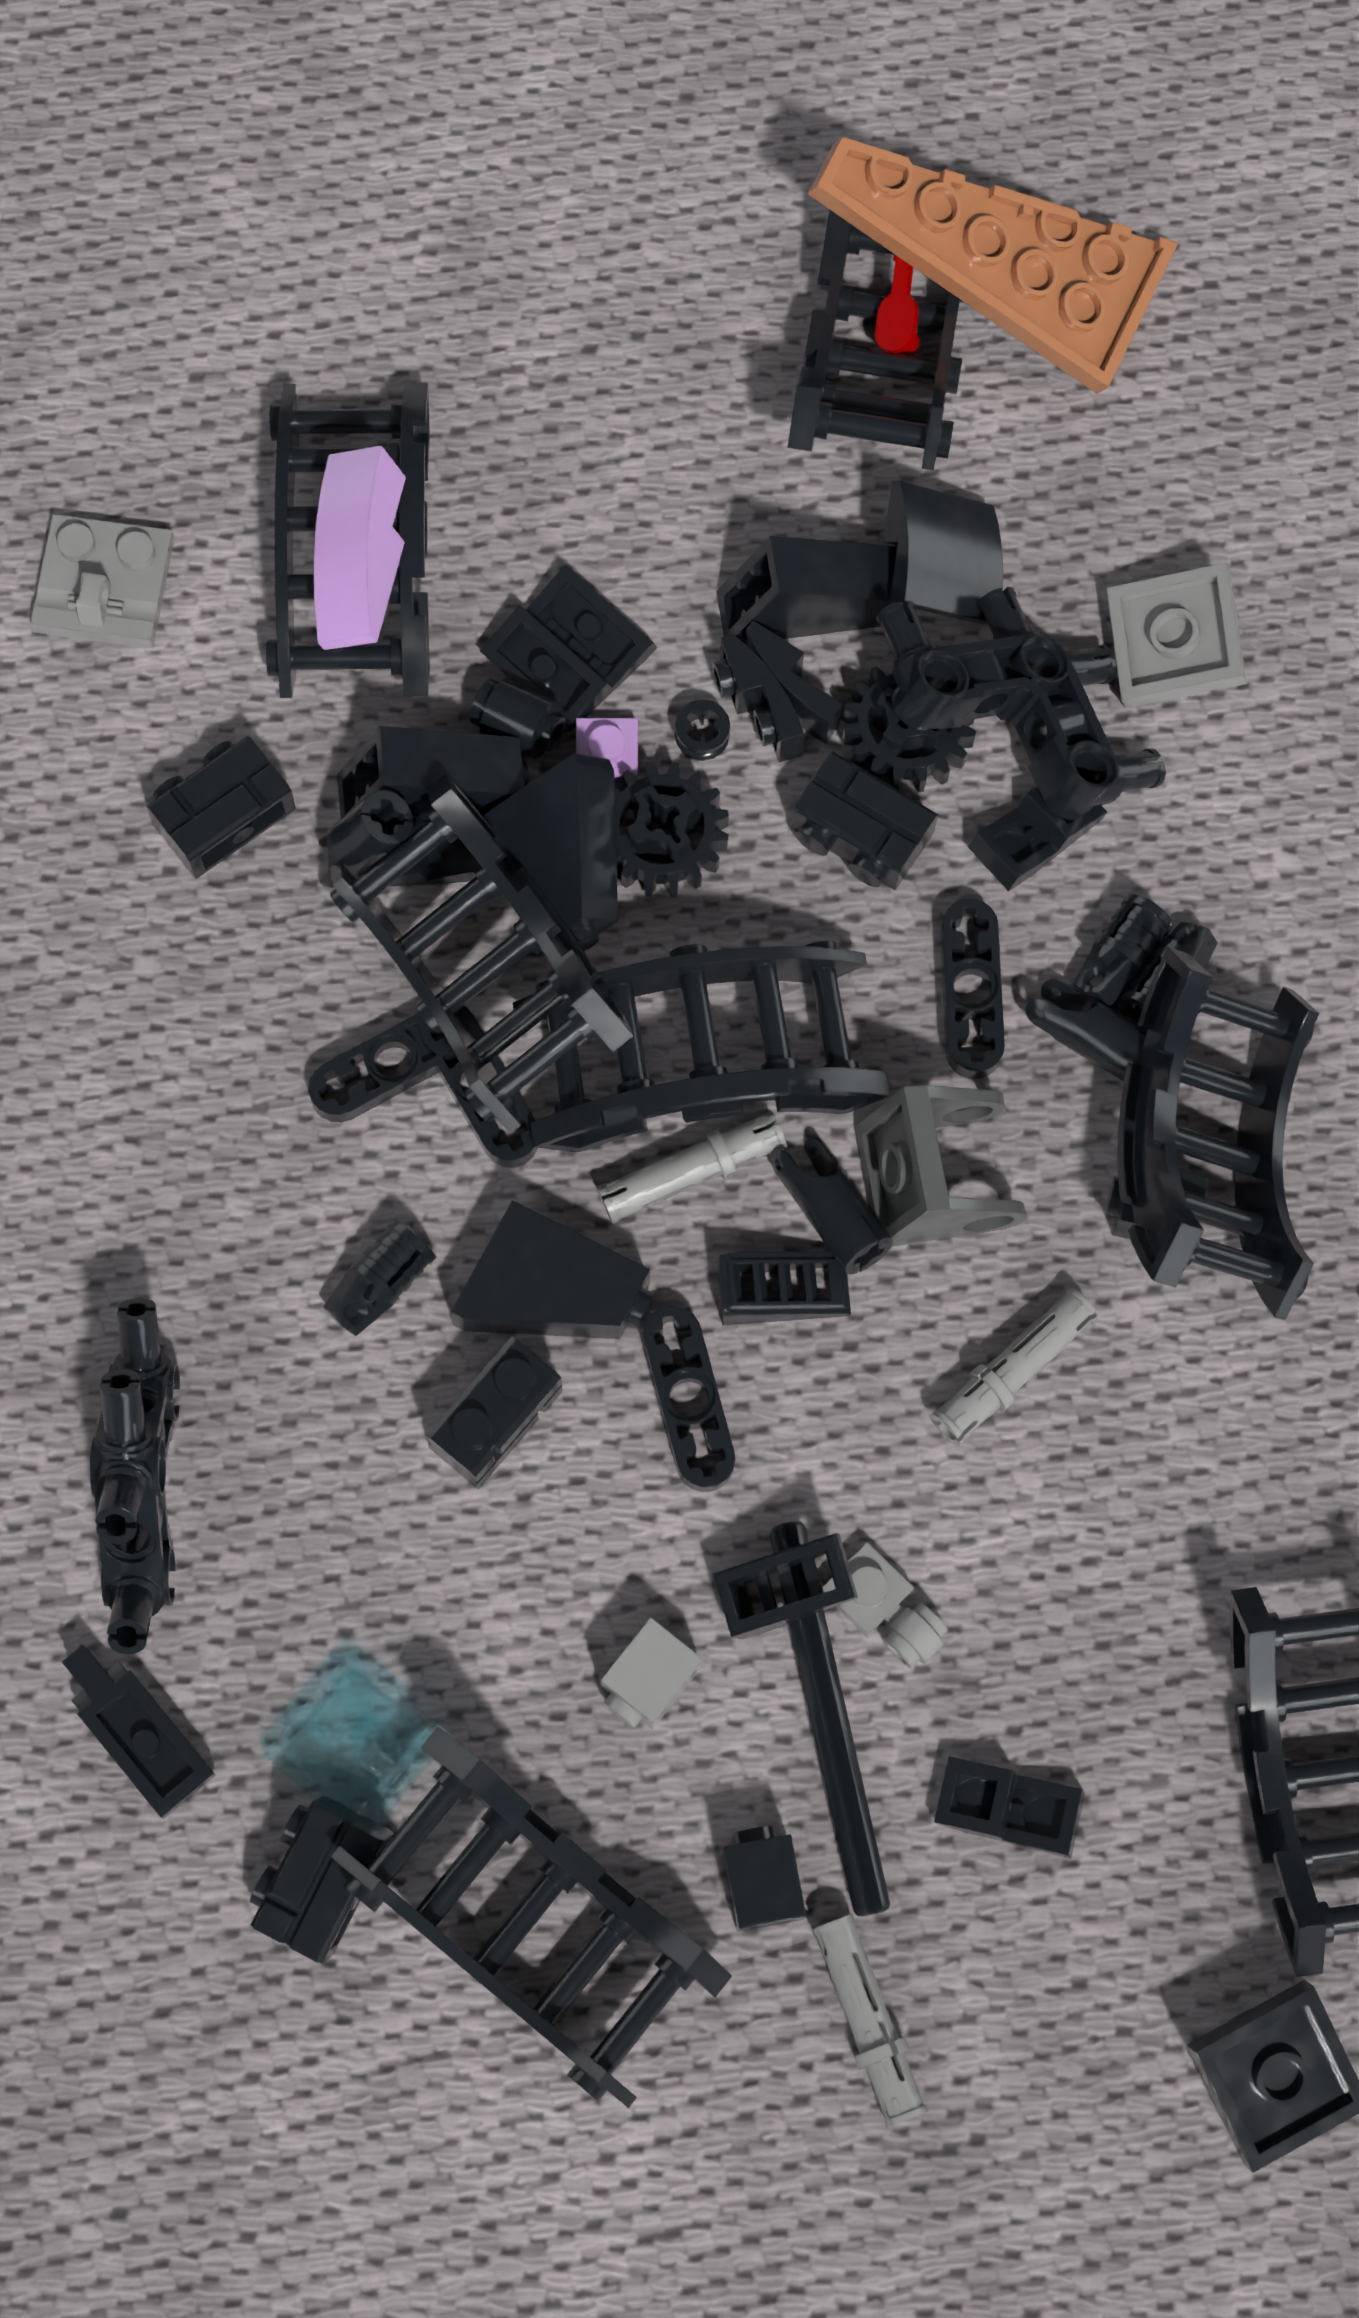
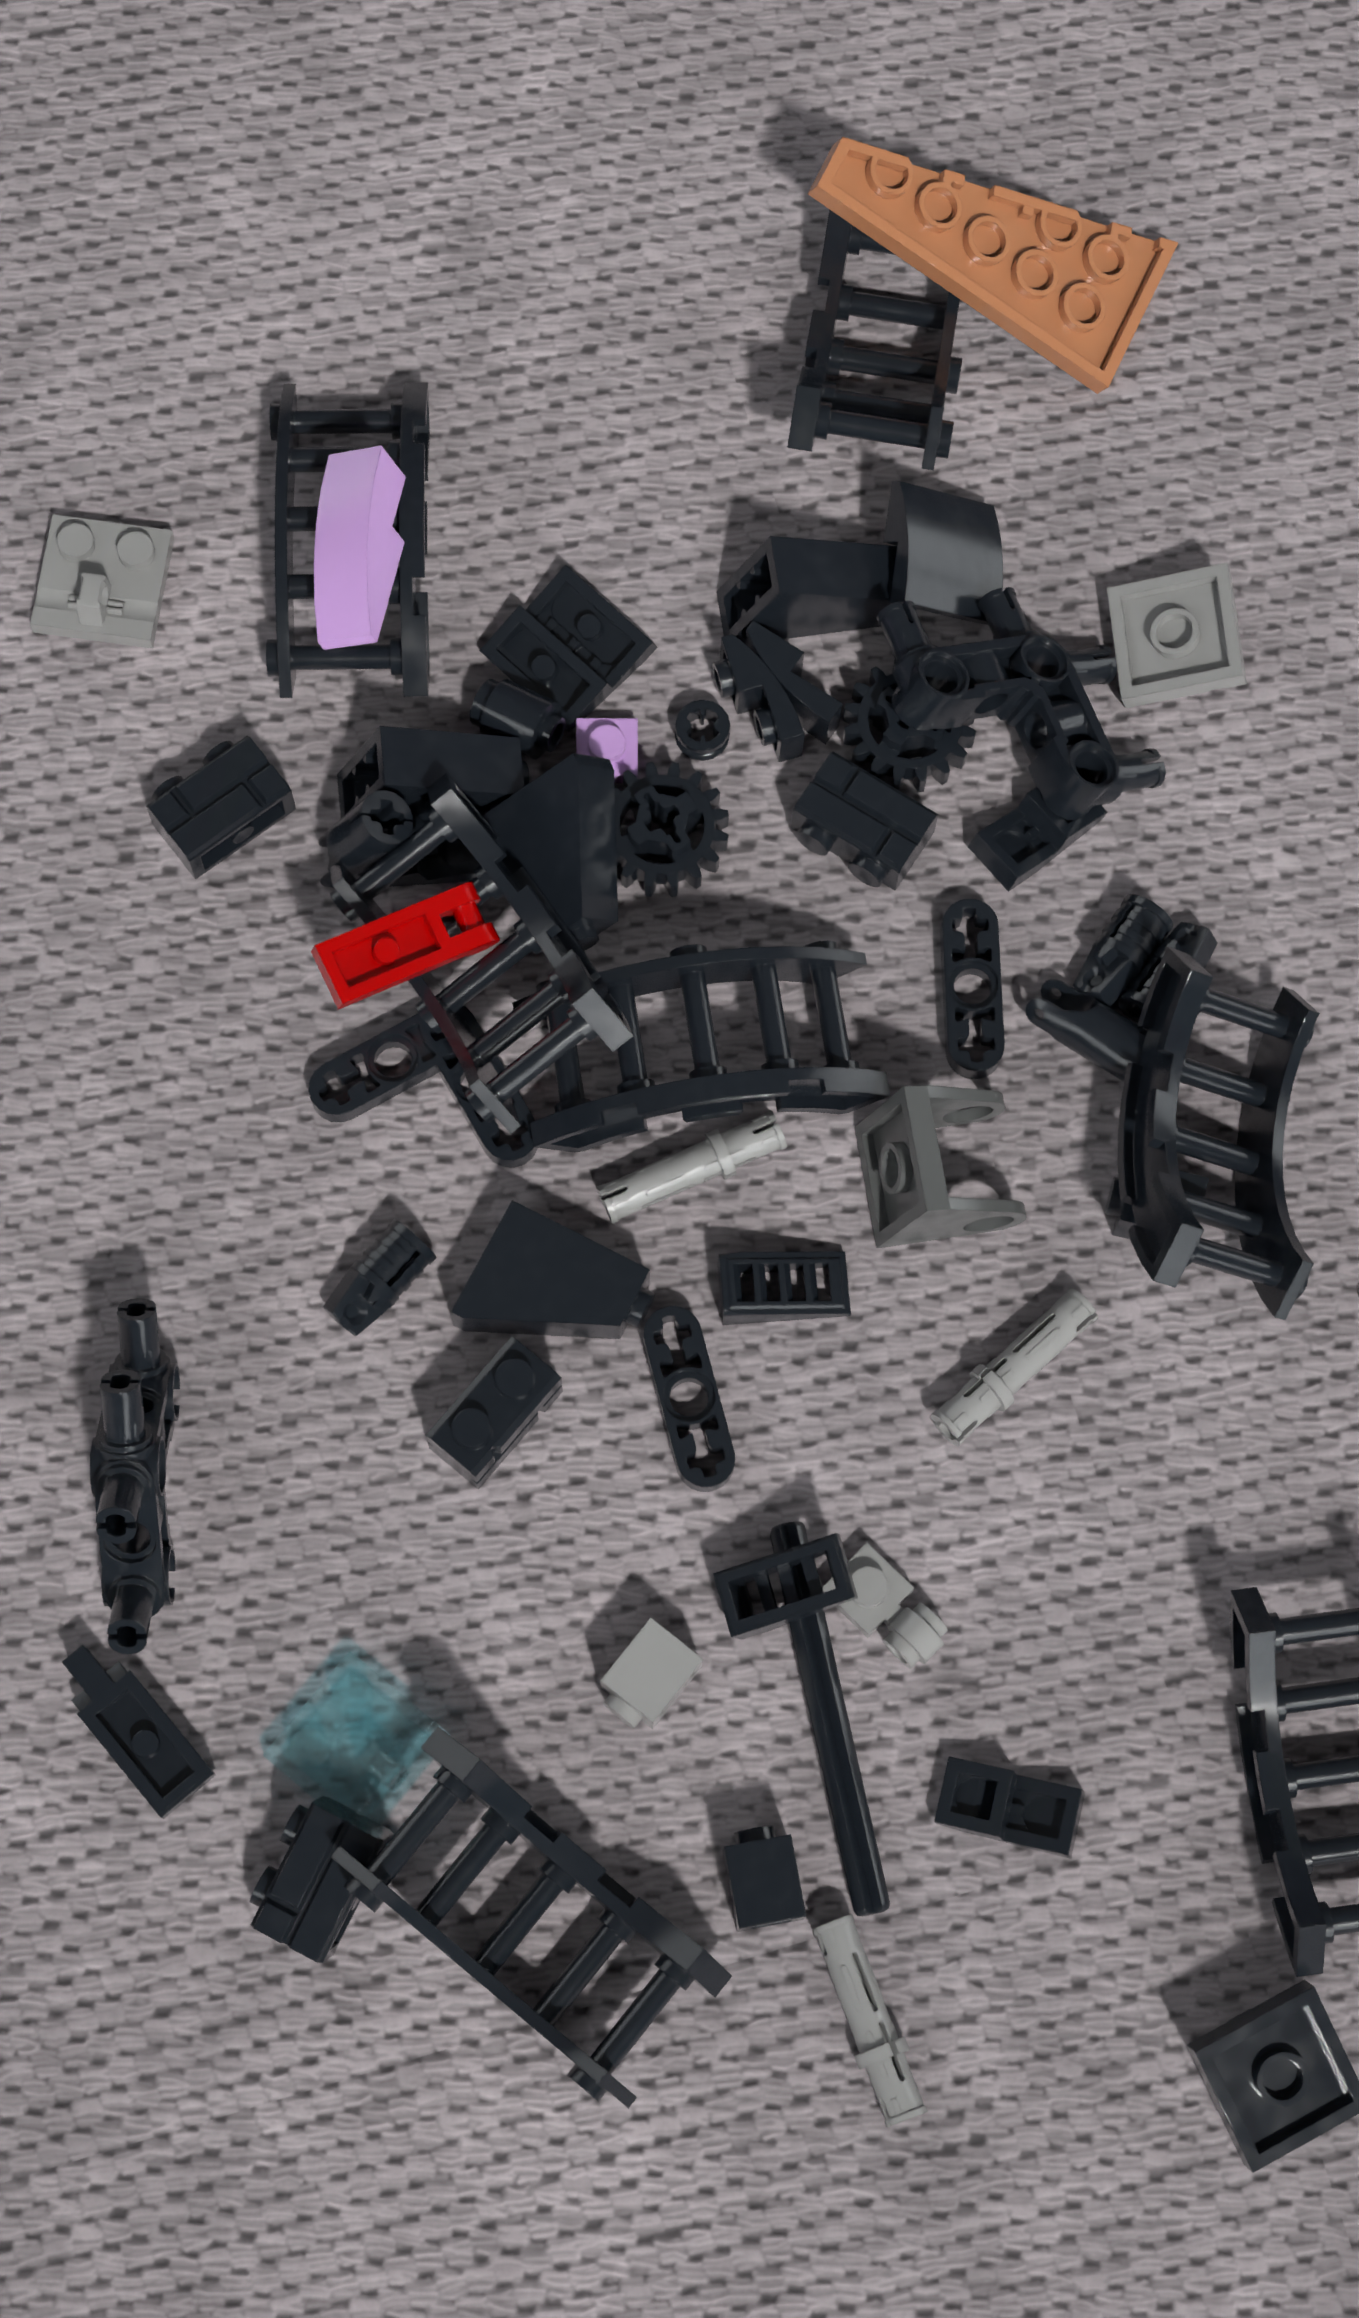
(403, 945): none -> red plate
(834, 1208): black piece -> none
(898, 314): red piece -> none

